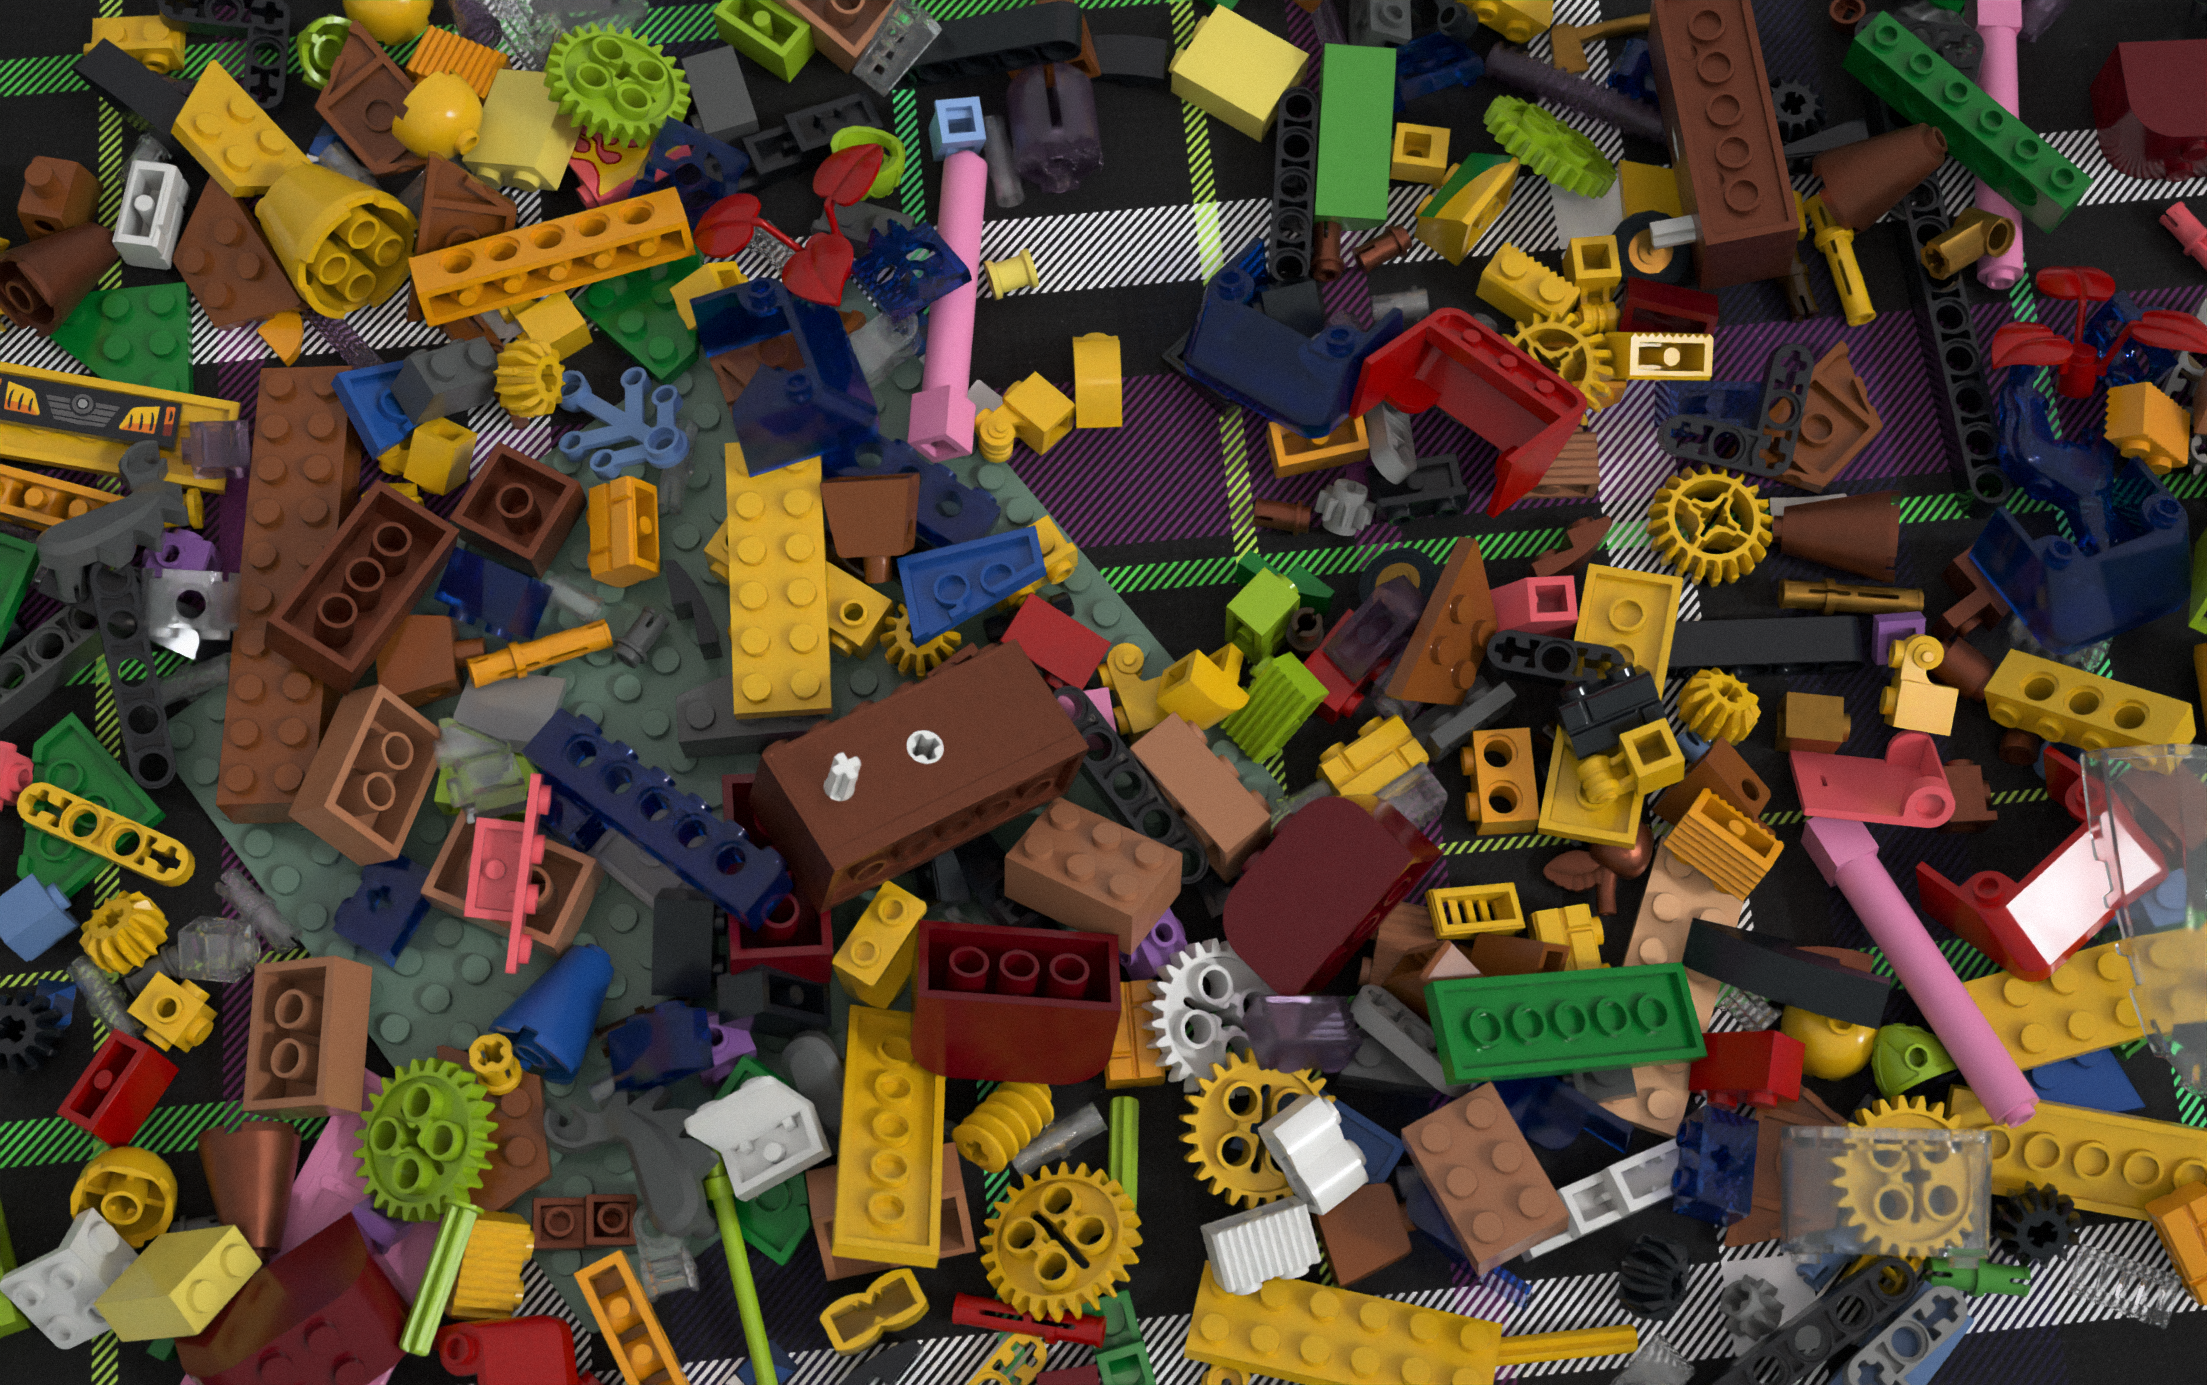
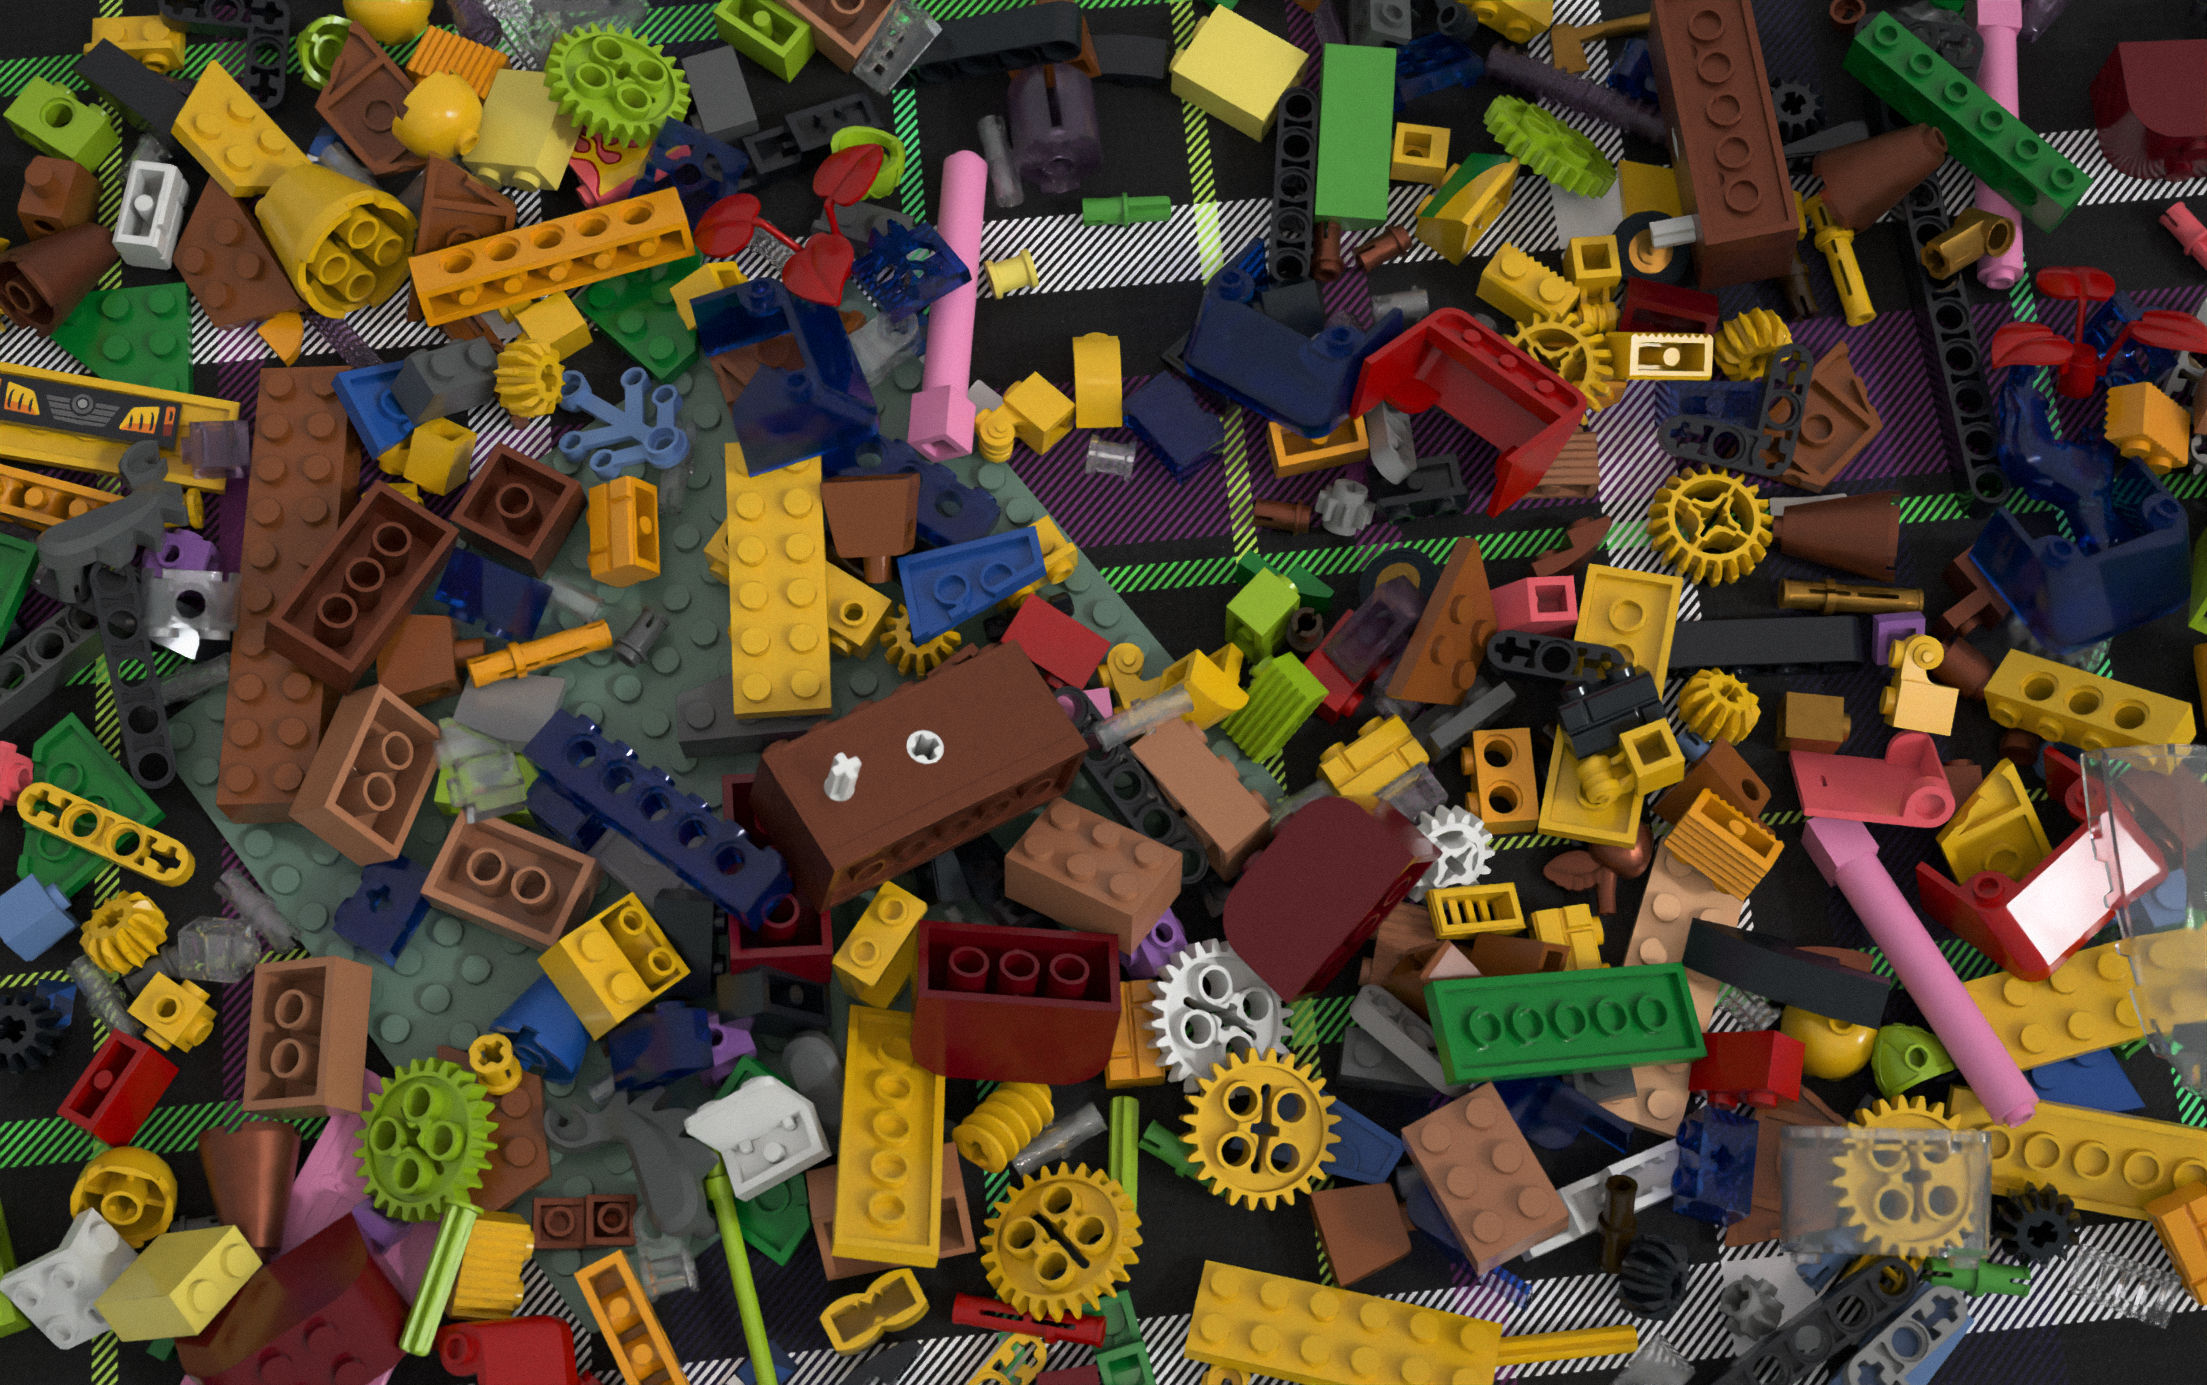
(45, 107): none -> lime brick
(503, 869): coral bracket -> none
(613, 965): none -> yellow slope
(690, 604): black slope -> none
(956, 127): light blue brick -> none
(1111, 457): none -> clear bush
(1125, 210): none -> bright green axle
(1143, 716): none -> clear pin
(1168, 1147): none -> bright green pin
(1174, 426): none -> clear blue brick
(1261, 1245): white brick -> none
(1302, 1032): clear purple brick -> none
(1314, 1153): white brick -> none
(1463, 846): none -> white gear
(1616, 1222): none -> dark brown pin
(1747, 342): none -> yellow gear
(1995, 830): none -> yellow wing

